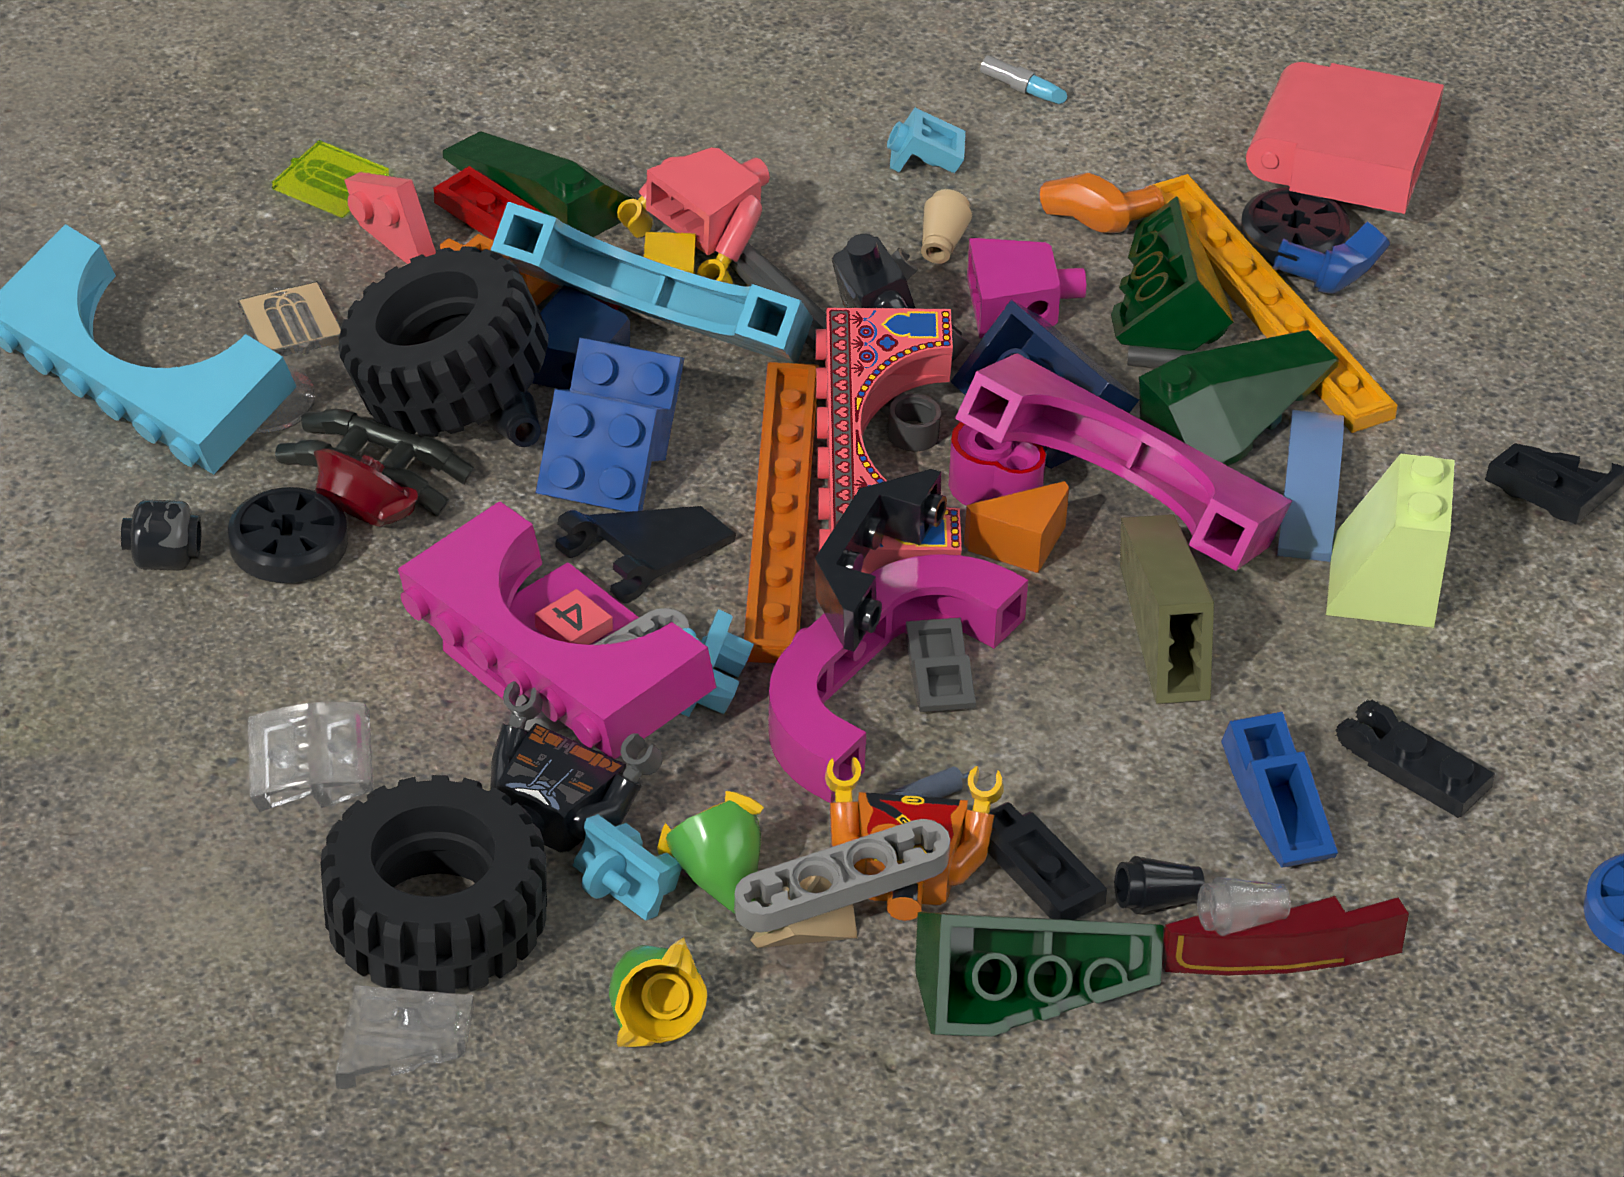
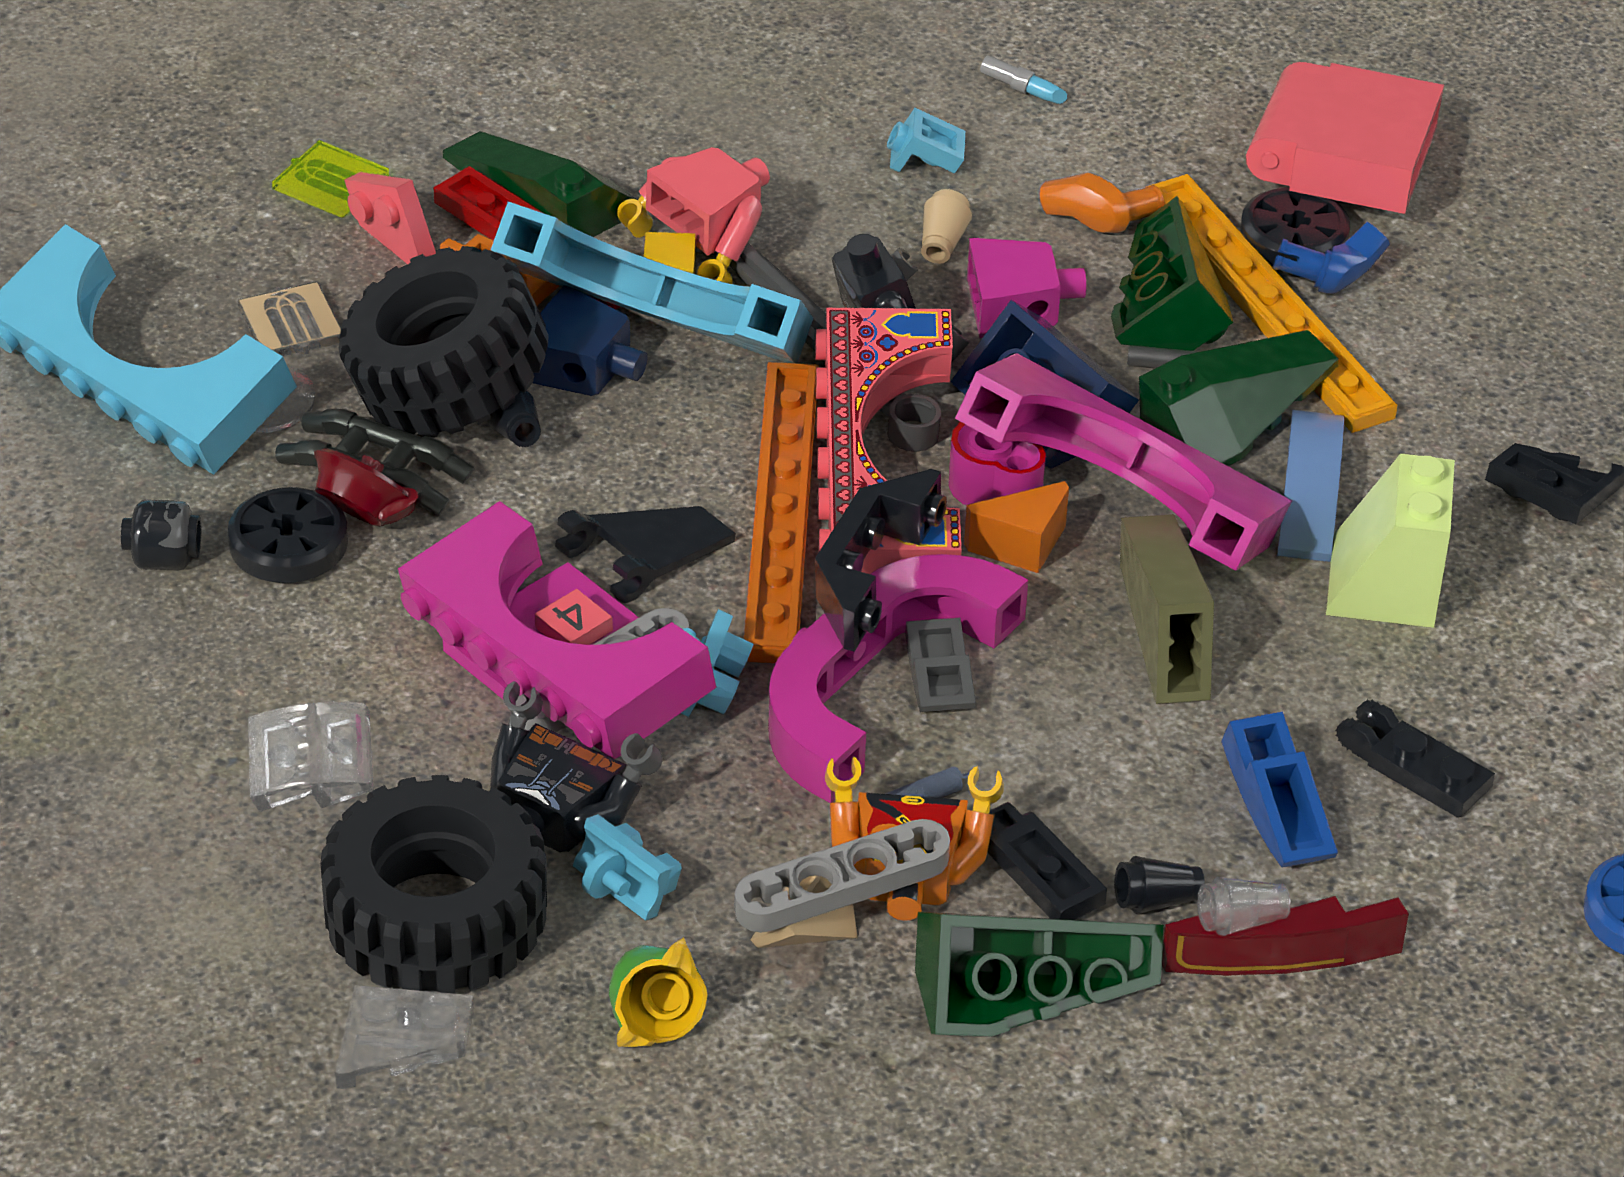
(610, 425): blue bracket -> none
(717, 845): bright green hat -> none

